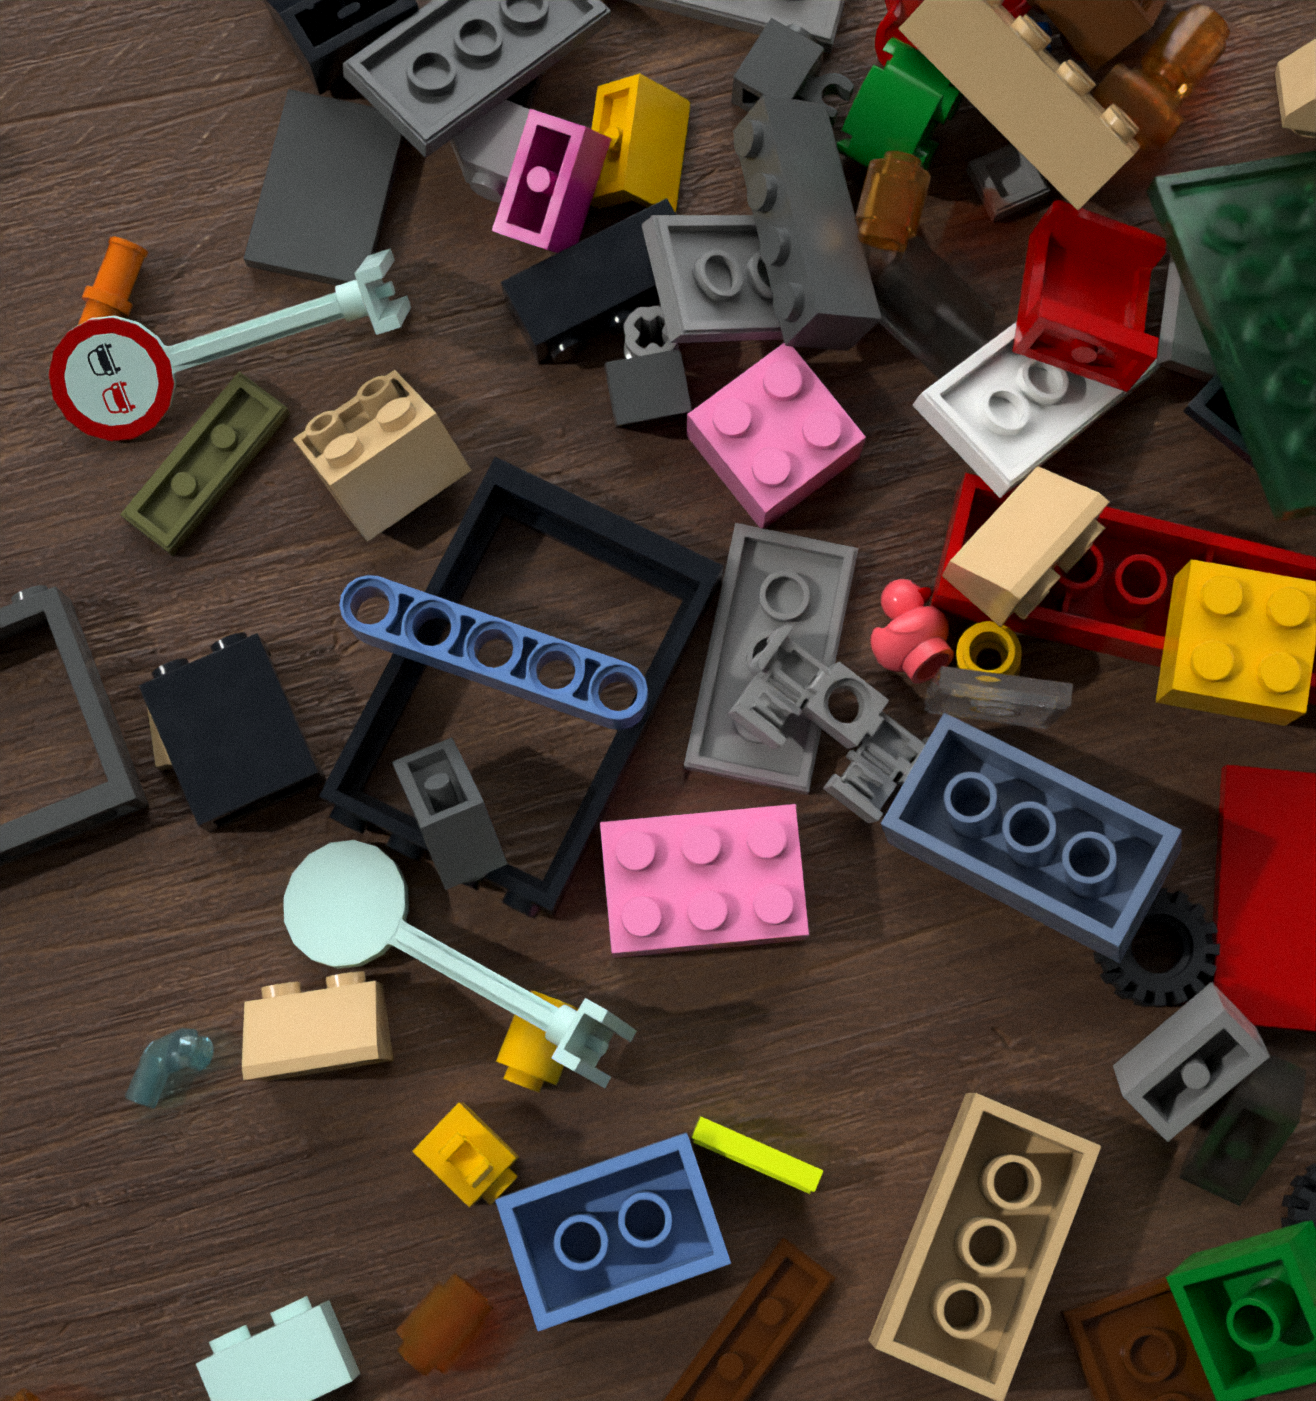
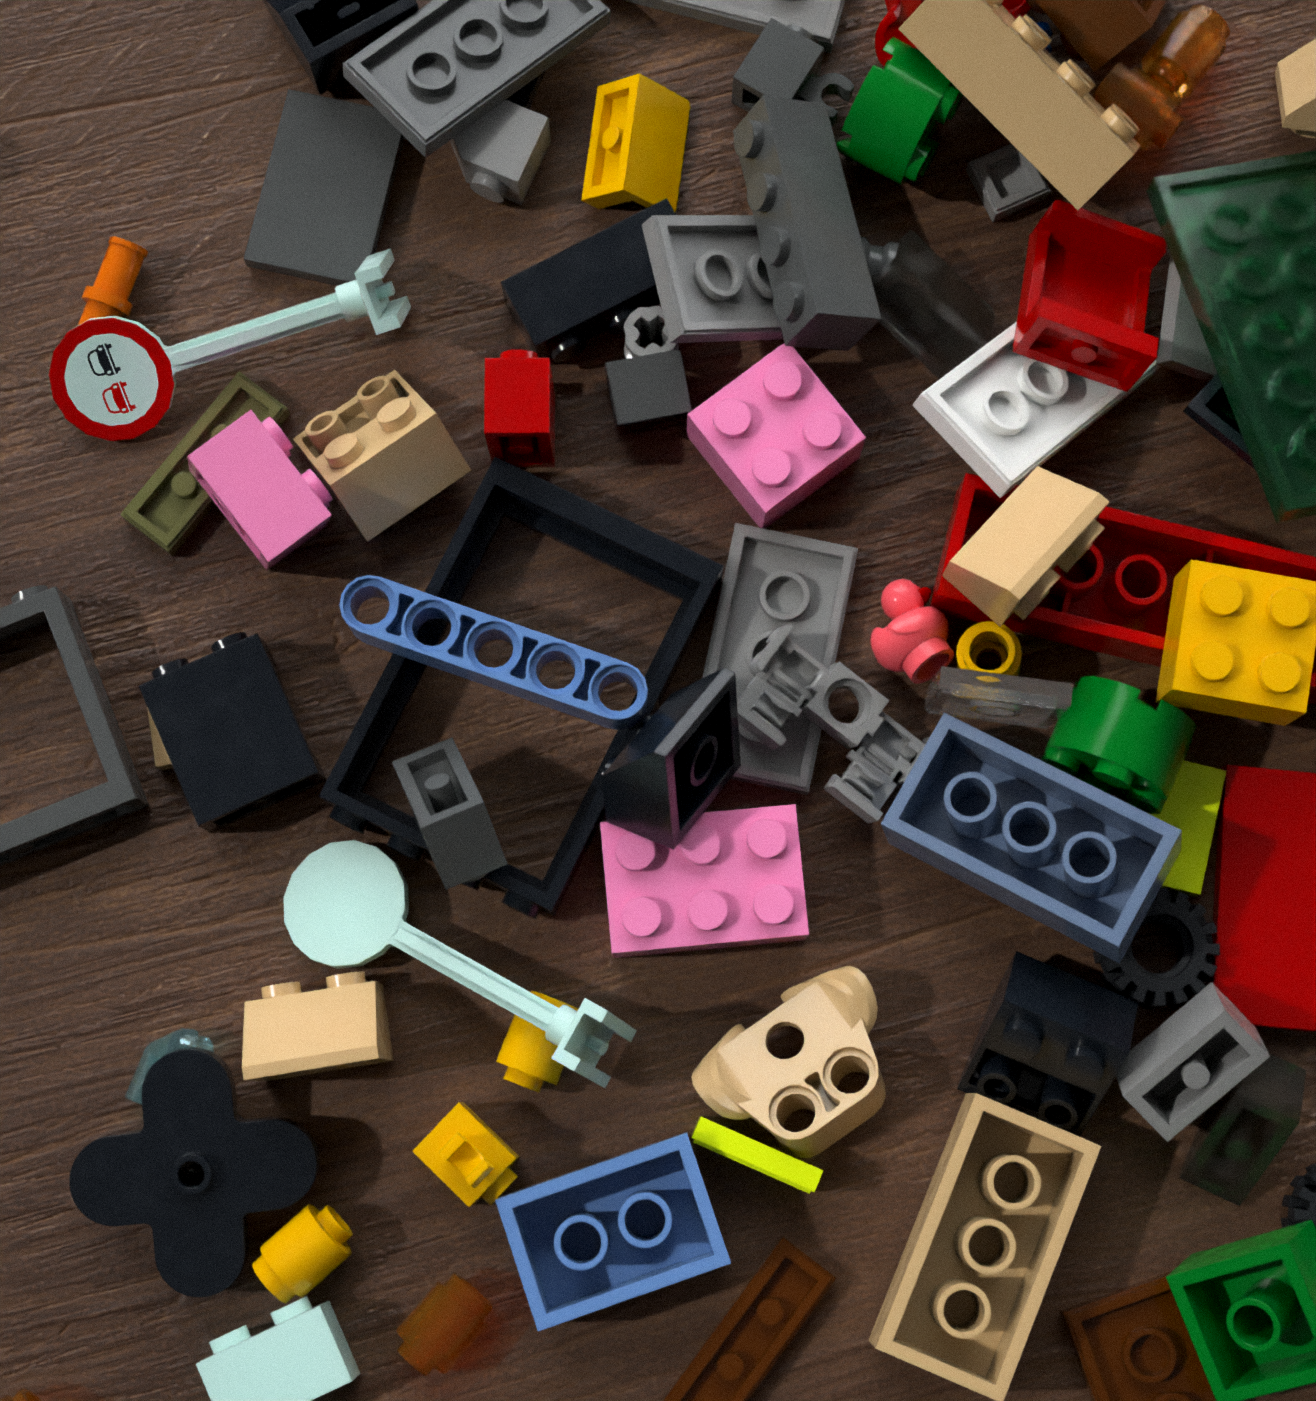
(245, 1162): none -> black plant
(260, 489): none -> bright pink brick
(303, 1252): none -> yellow brick
(520, 409): none -> red brick
(551, 182): dark pink brick -> none
(676, 762): none -> black slope
(748, 1082): none -> tan piece
(892, 201): clear orange brick -> none
(1049, 1044): none -> black slope
(1121, 742): none -> green brick
(1194, 810): none -> neon yellow tile

